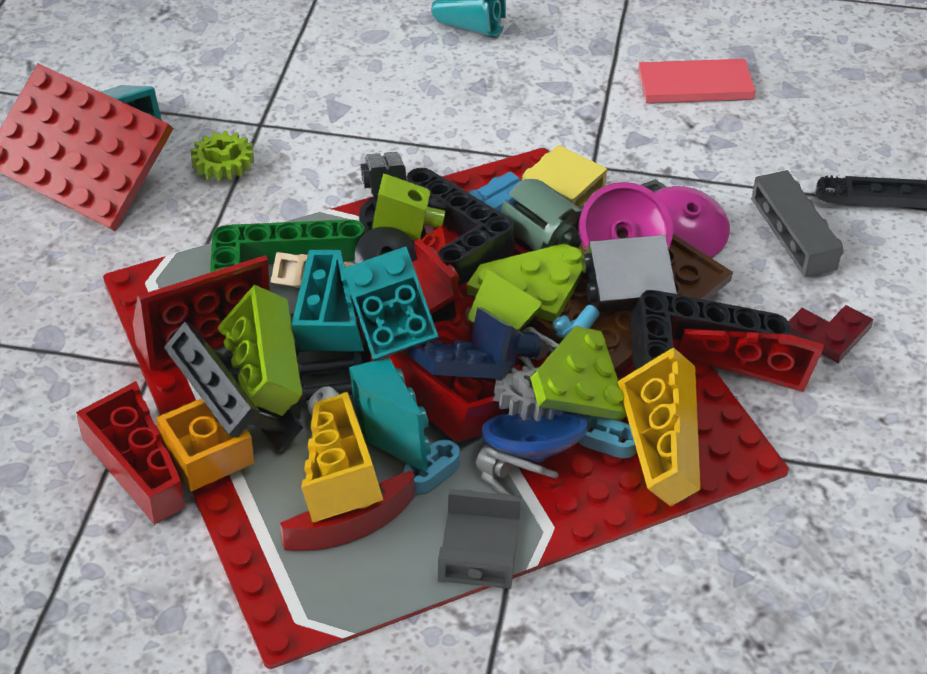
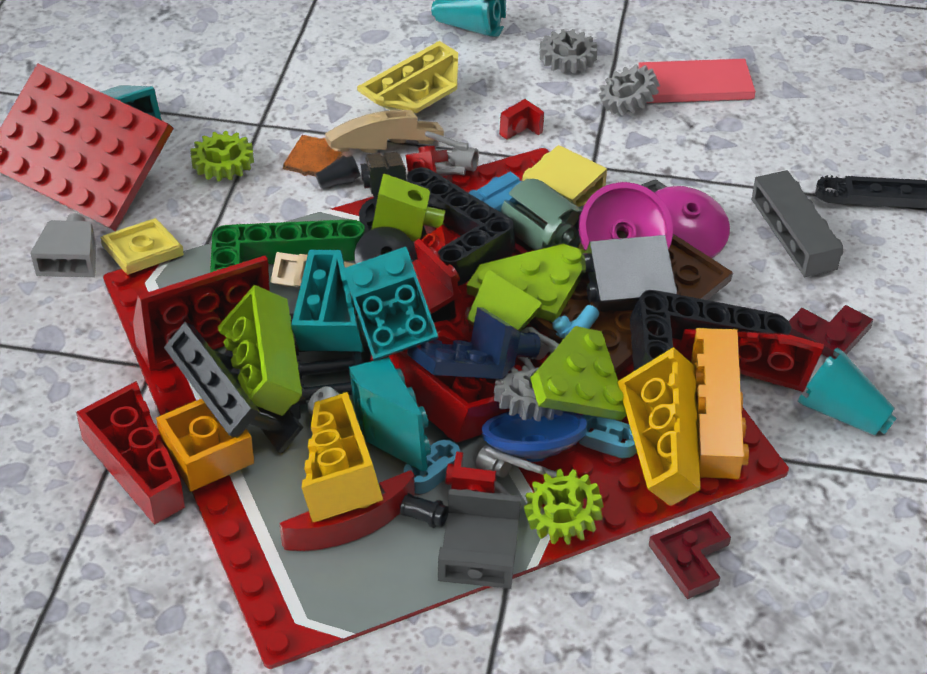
(66, 249): none -> light grey torso
(141, 246): none -> light yellow tile
(310, 156): none -> clear orange piece
(339, 172): none -> black cone
(373, 130): none -> tan slope
(415, 81): none -> light yellow wedge
(426, 158): none -> red bracket
(428, 511): none -> black pin
(462, 158): none -> light grey plant
(469, 478): none -> red bracket
(520, 117): none -> red bracket
(563, 506): none -> lime gear
(568, 51): none -> light grey gear
(629, 89): none -> light grey gear
(684, 551): none -> dark red plate
(719, 404): none -> light orange wedge
(848, 396): none -> teal cone

